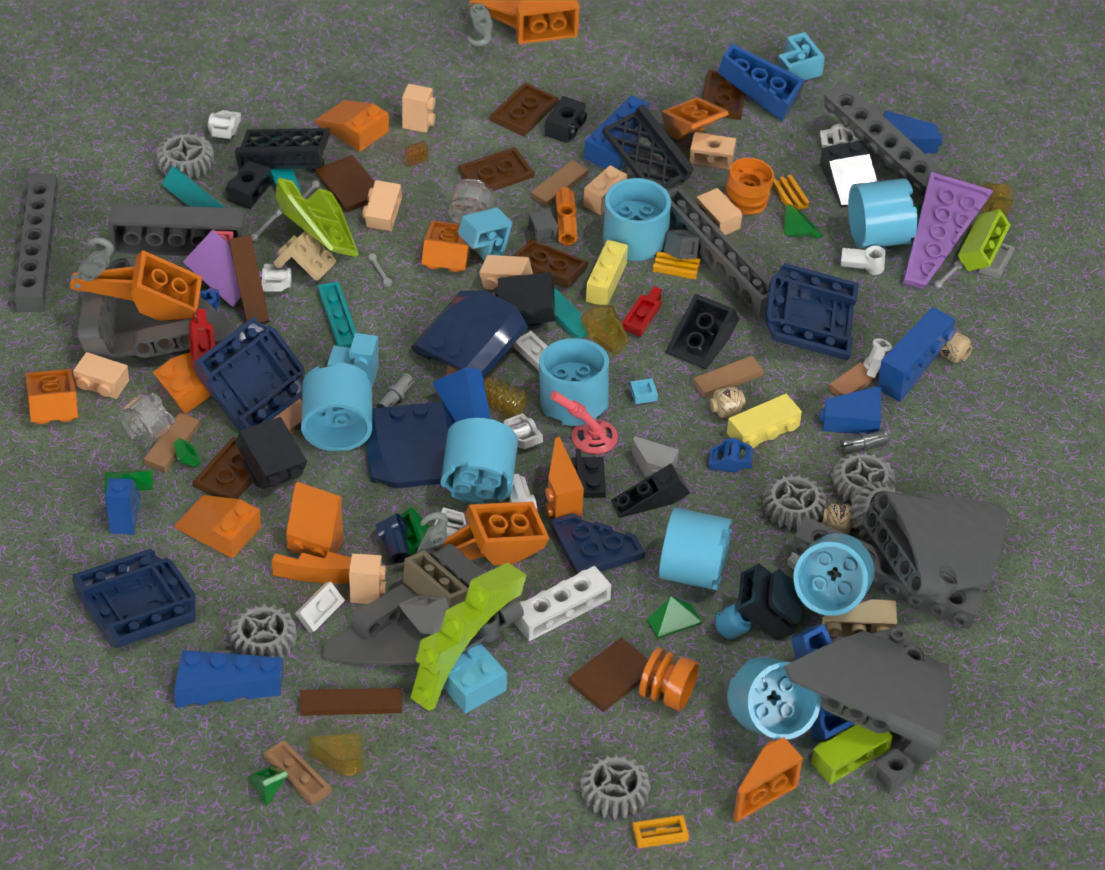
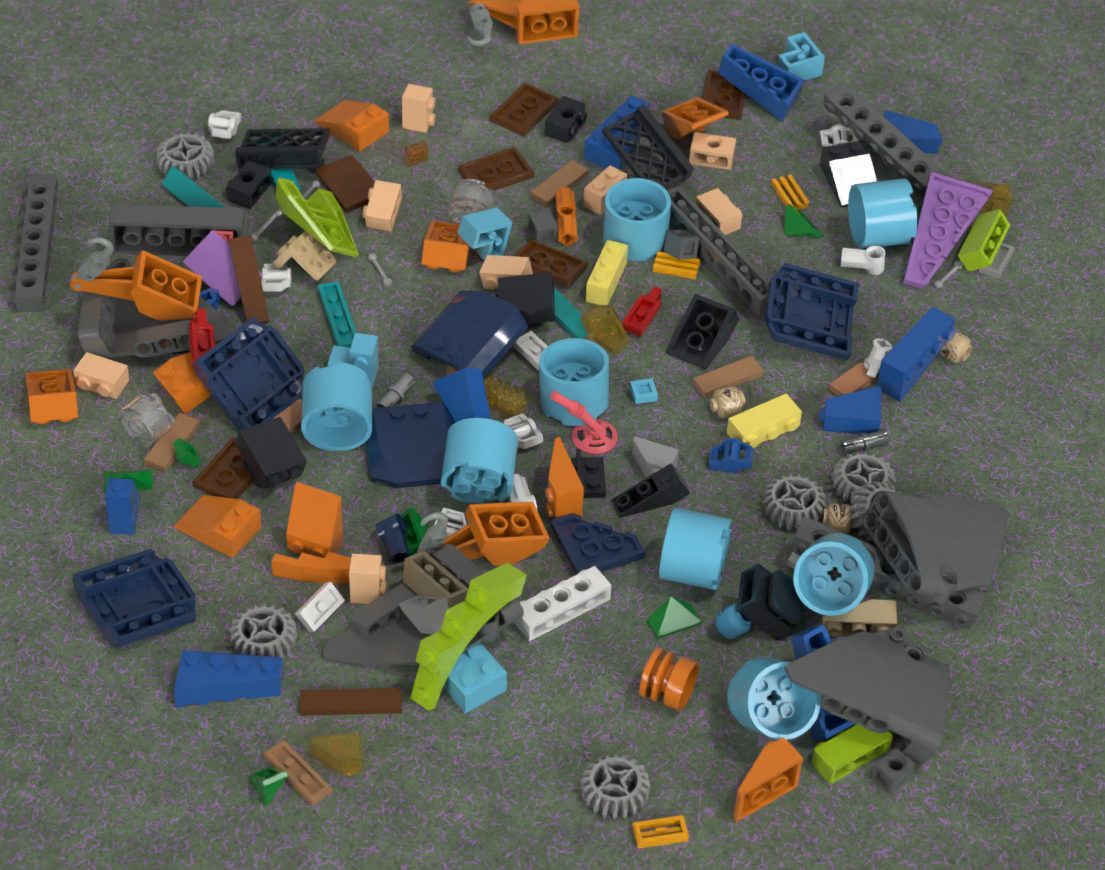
(610, 674): reddish brown tile -> none
(749, 185): orange wheel -> none

